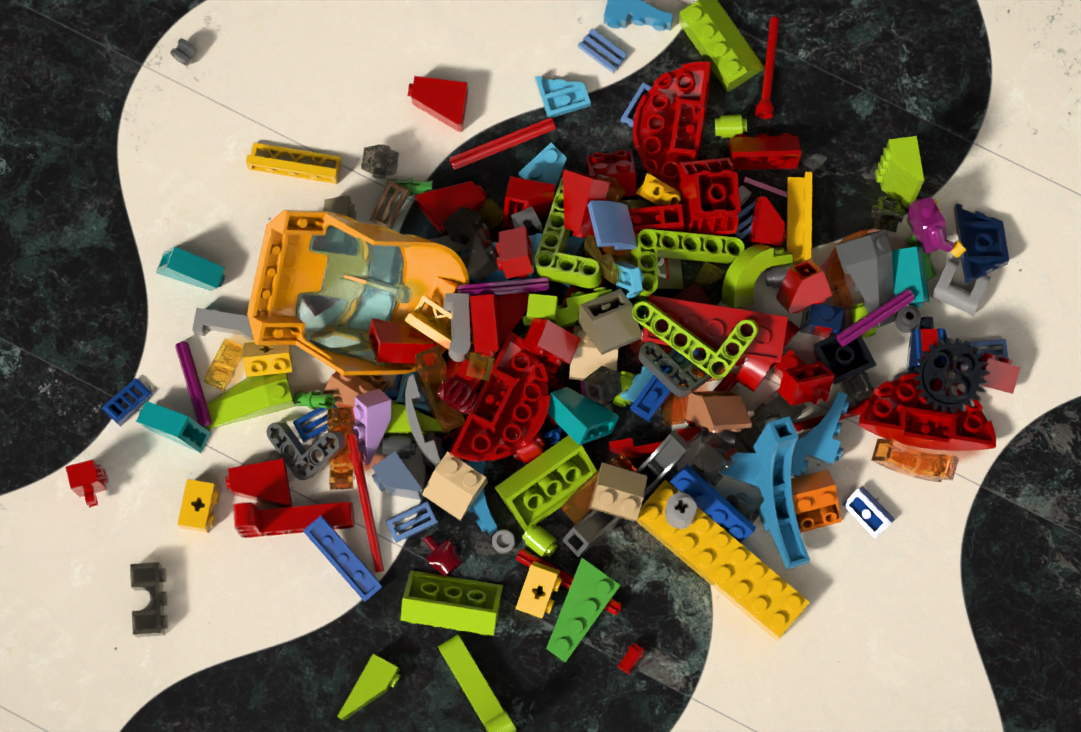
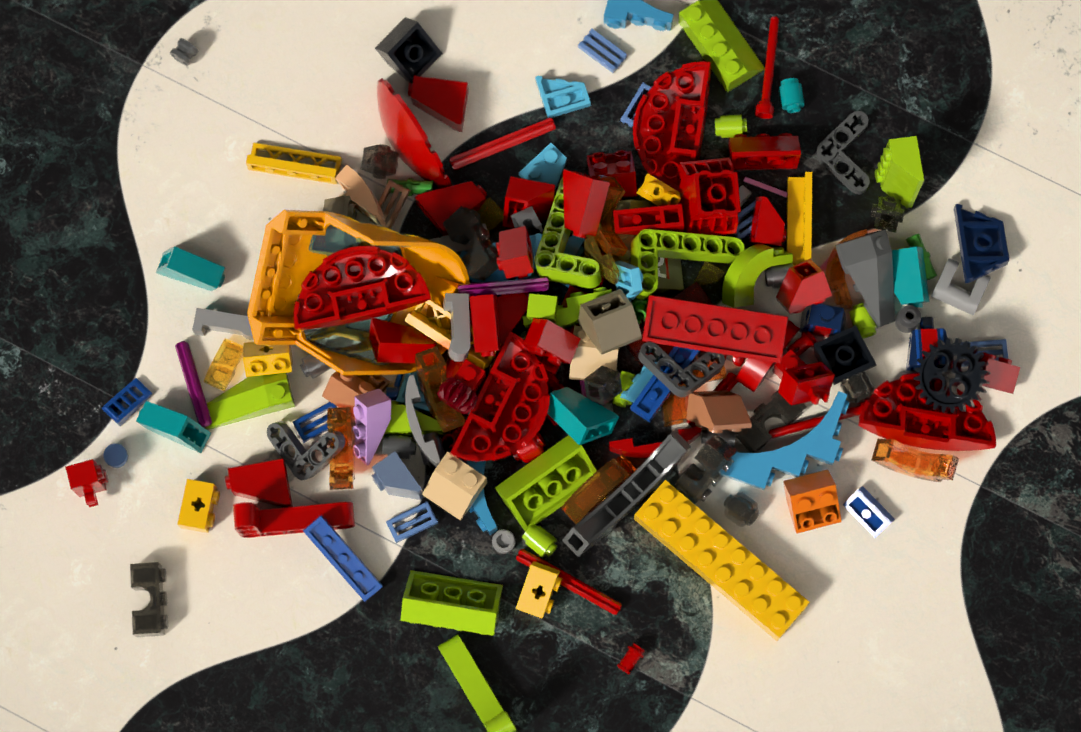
(115, 455): none -> medium blue tile
(313, 366): none -> flat silver brick
(314, 400): bright green pin -> none
(356, 457): red bar -> none
(358, 287): none -> red brick
(360, 195): none -> light nougat slope
(372, 684): lime slope -> none
(408, 49): none -> black slope
(408, 136): none -> red brick
(443, 556): dark red piece -> none
(480, 366): clear yellow slope -> none
(554, 435): blue hand -> none
(584, 603): bright green wing -> none
(612, 225): medium blue slope -> none
(618, 492): tan slope -> none
(687, 505): light grey piece -> none
(693, 341): lime beam -> none
(713, 503): blue plate -> none
(774, 480): dark azure arch -> none
(791, 95): none -> teal brick
(803, 343): none -> red pin
(837, 155): none -> dark grey beam
(875, 317): magenta axle -> none
(930, 227): magenta torso -> none

